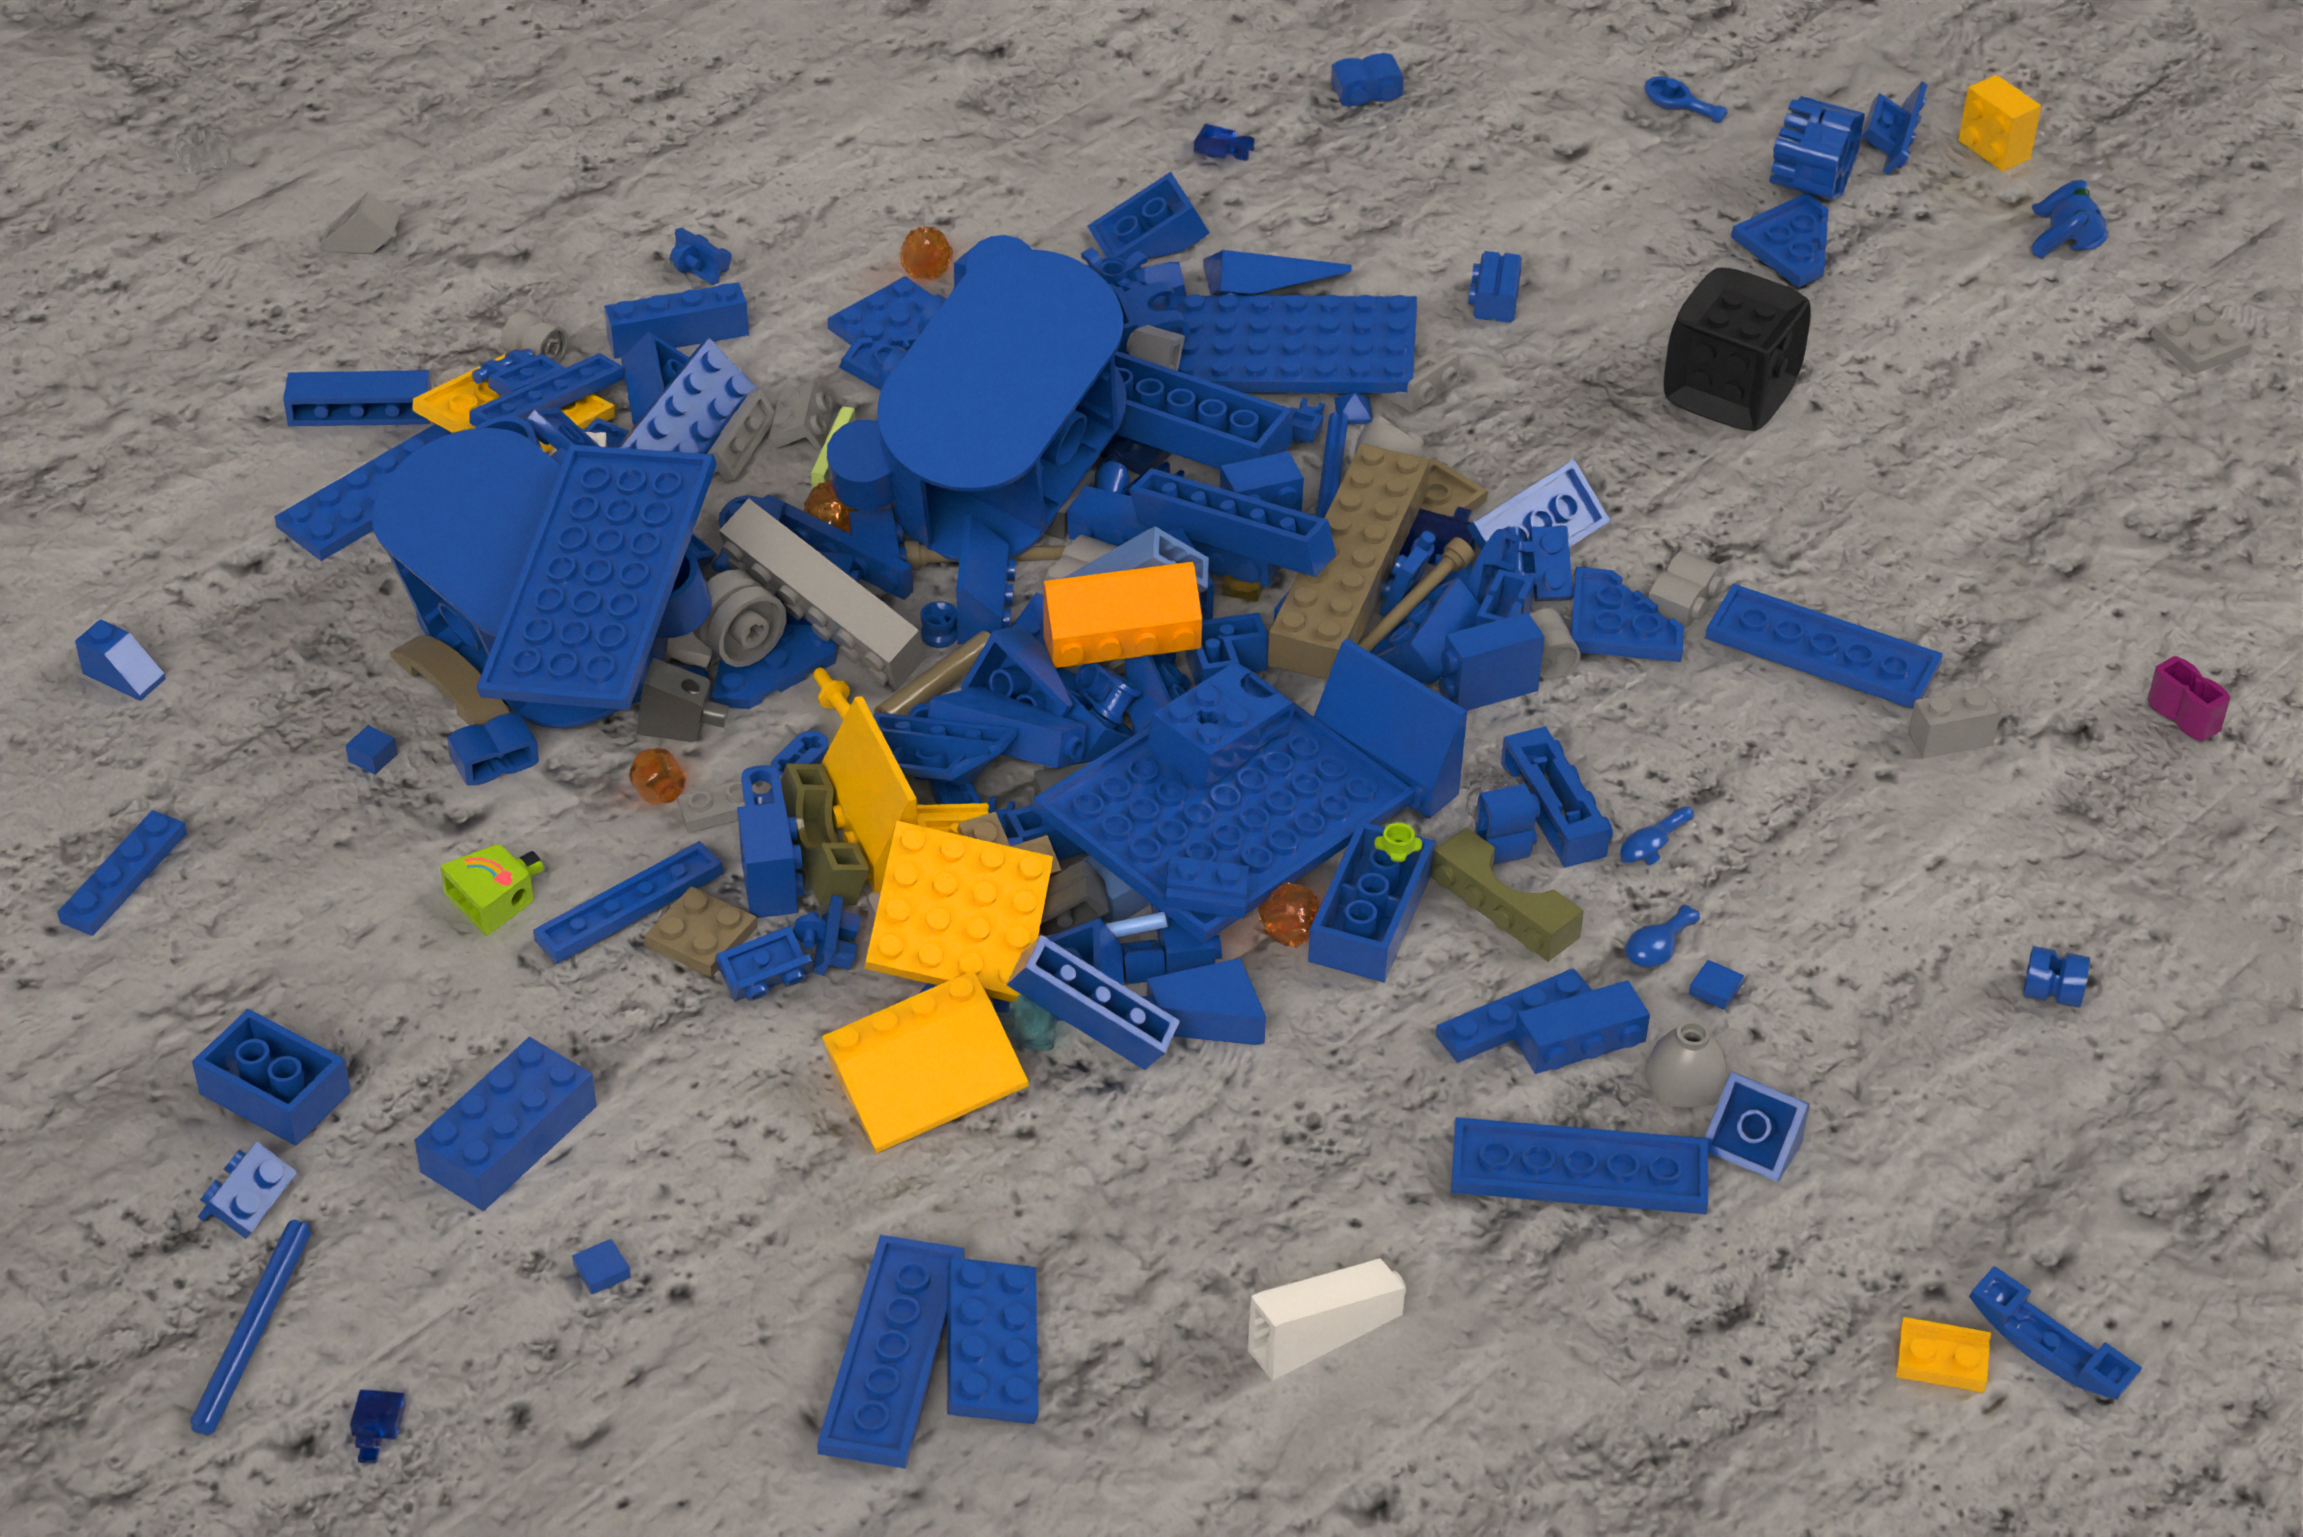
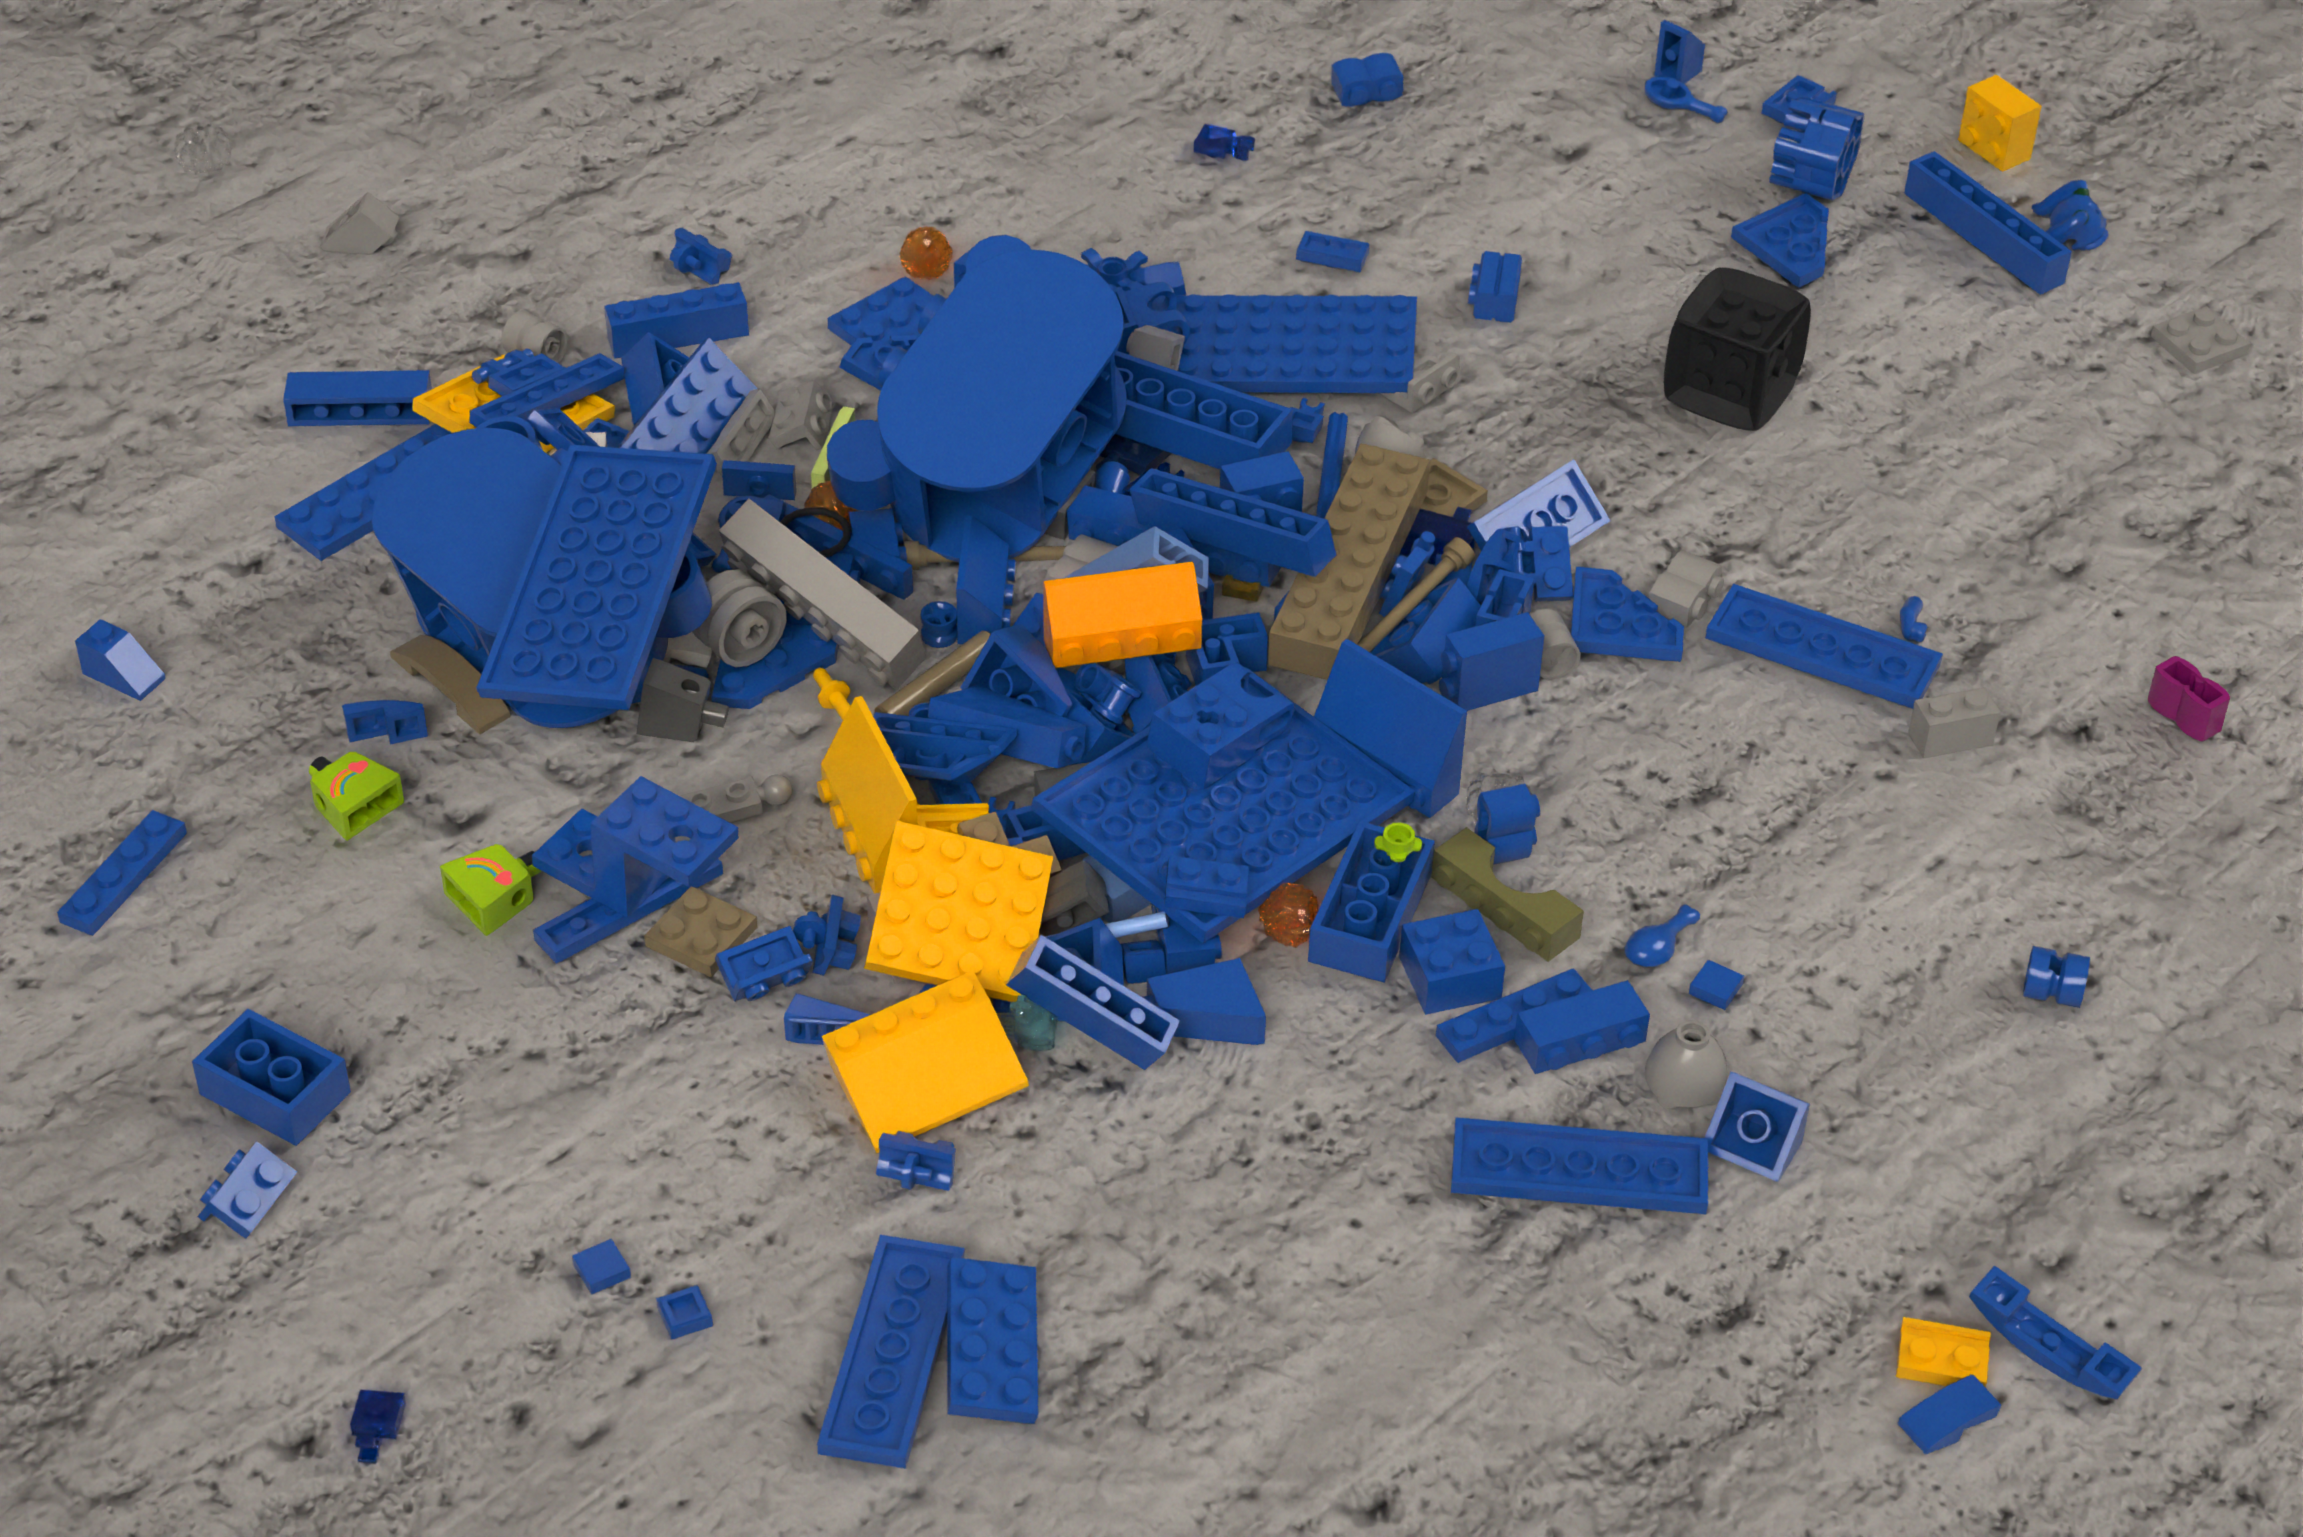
(250, 1328): blue axle -> none
(354, 792): none -> lime torso
(371, 749): blue piece -> none
(394, 718): none -> blue slope
(493, 749): blue brick -> none
(505, 1123): blue brick -> none
(635, 846): none -> blue bracket
(657, 776): clear orange head -> none
(684, 1312): none -> blue tile
(759, 479): none -> blue plate
(767, 847): blue brick -> none
(794, 752): blue beam -> none
(812, 1018): none -> blue slope
(825, 512): none -> black piece
(828, 864): olive arch -> none
(916, 1161): none -> blue hips
(1152, 221): blue slope -> none
(1259, 273): blue wedge -> none
(1321, 1314): white slope -> none
(1332, 251): none -> blue plate
(1355, 406): blue slope -> none
(1451, 961): none -> blue brick
(1584, 829): blue brick -> none
(1649, 839): blue piece -> none
(1678, 53): none -> blue slope
(1778, 103): none -> blue plate
(1892, 126): blue bracket -> none
(1908, 617): none -> blue arm
(1947, 1413): none -> blue slope
(1987, 222): none -> blue brick

